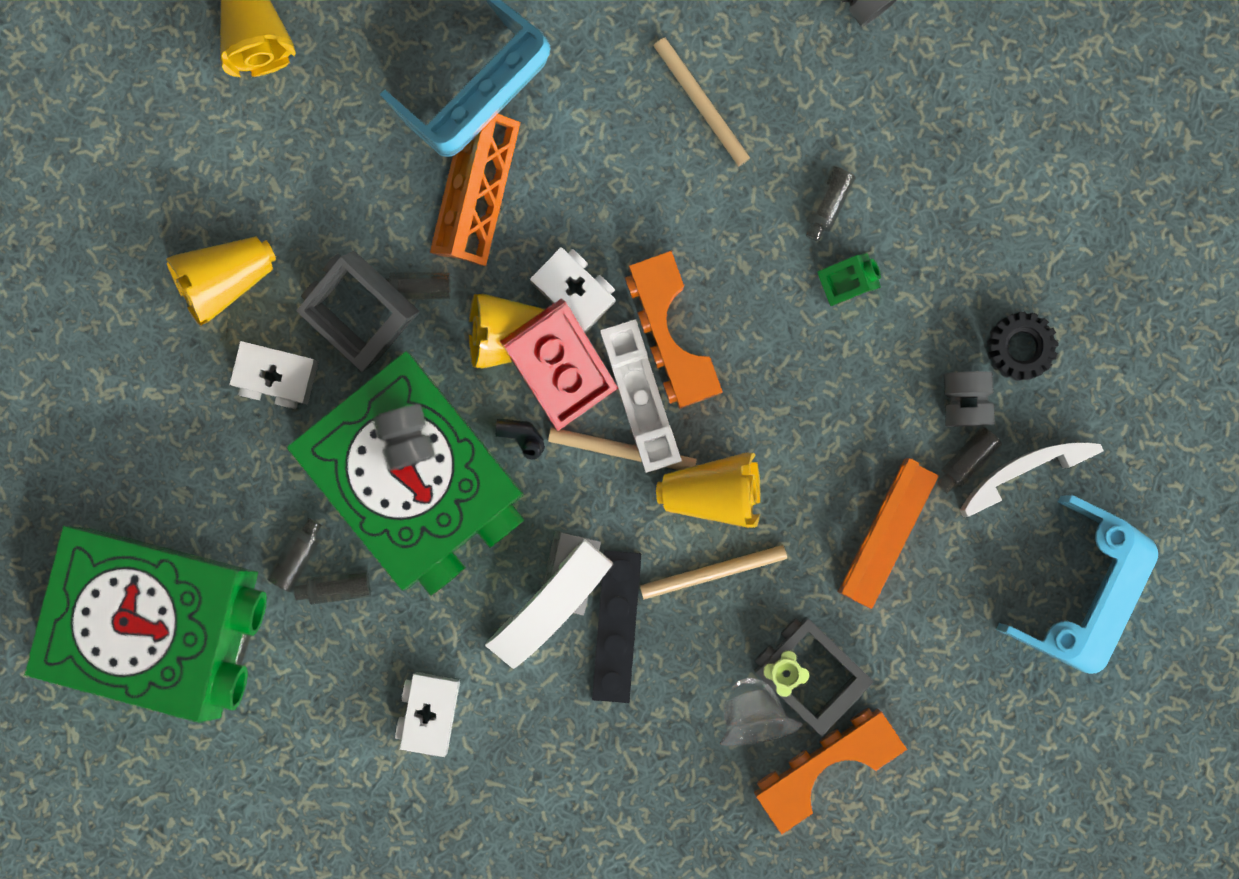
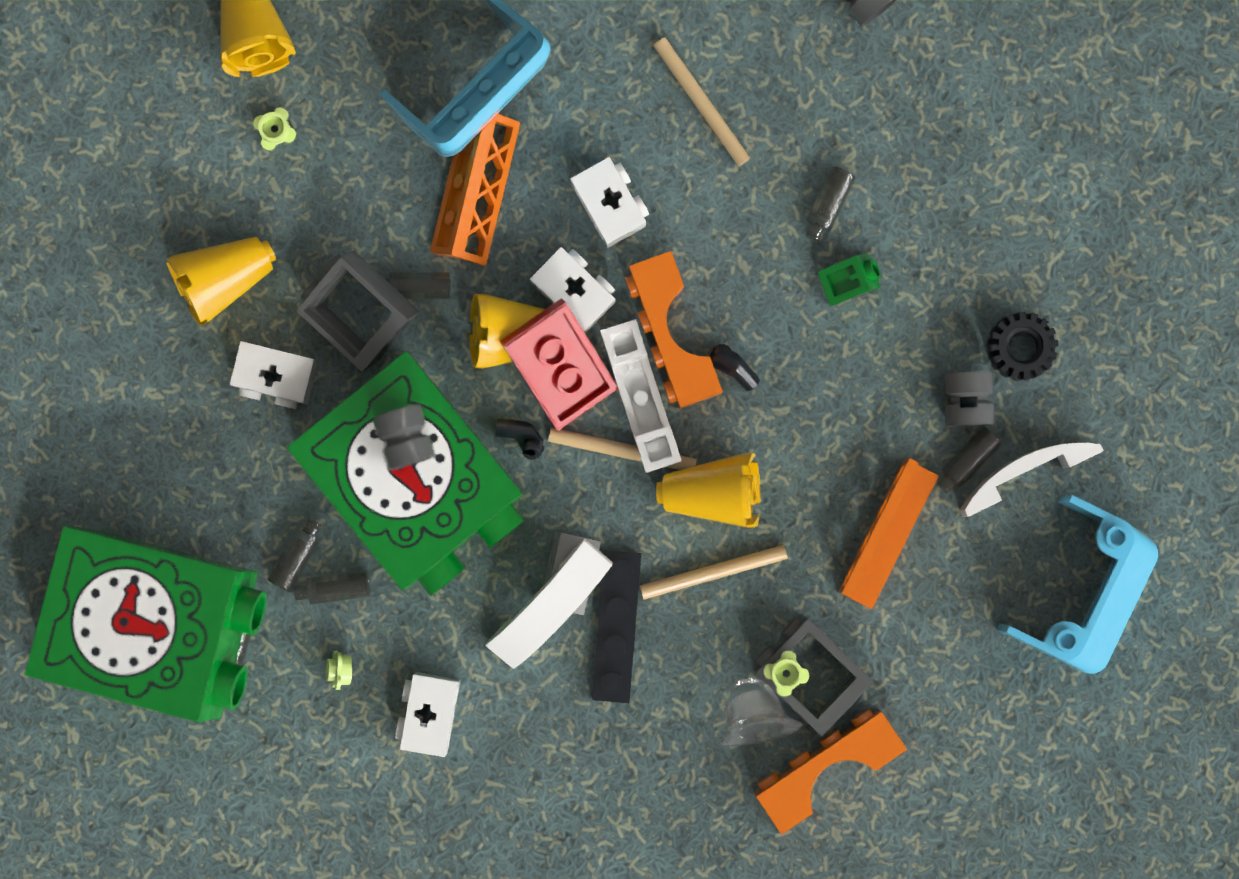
(267, 121): none -> yellowish green plate
(339, 670): none -> yellowish green plate
(610, 223): none -> white brick
(733, 365): none -> black arm

